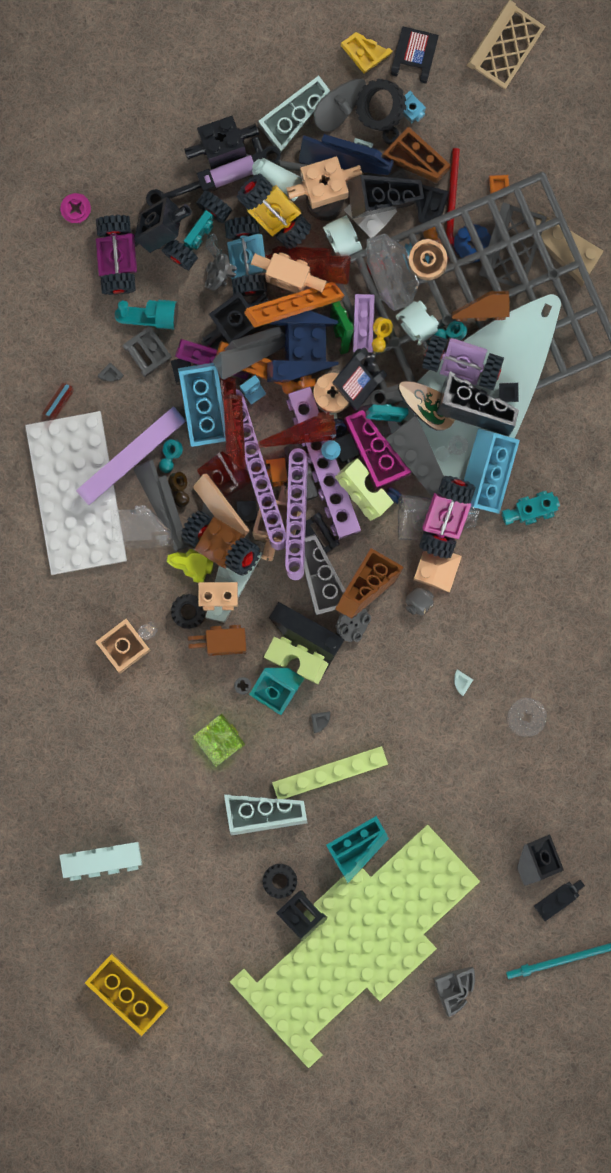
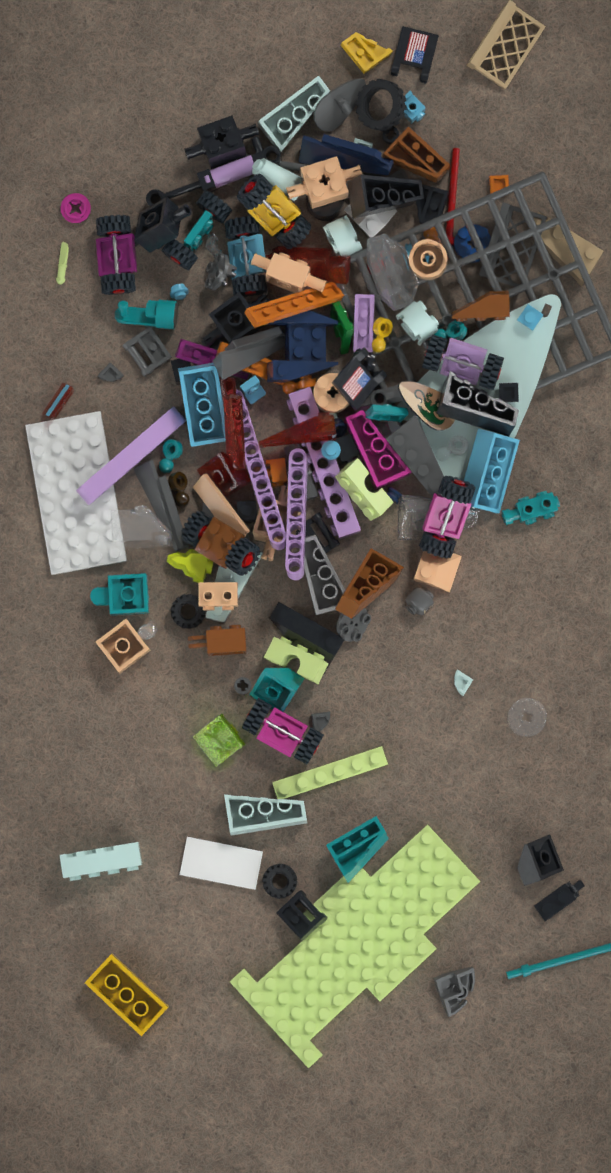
(62, 263): none -> yellowish green piece
(124, 594): none -> teal brick
(179, 291): none -> medium azure plate
(221, 863): none -> white tile
(282, 731): none -> plate
(530, 317): none -> medium azure plate

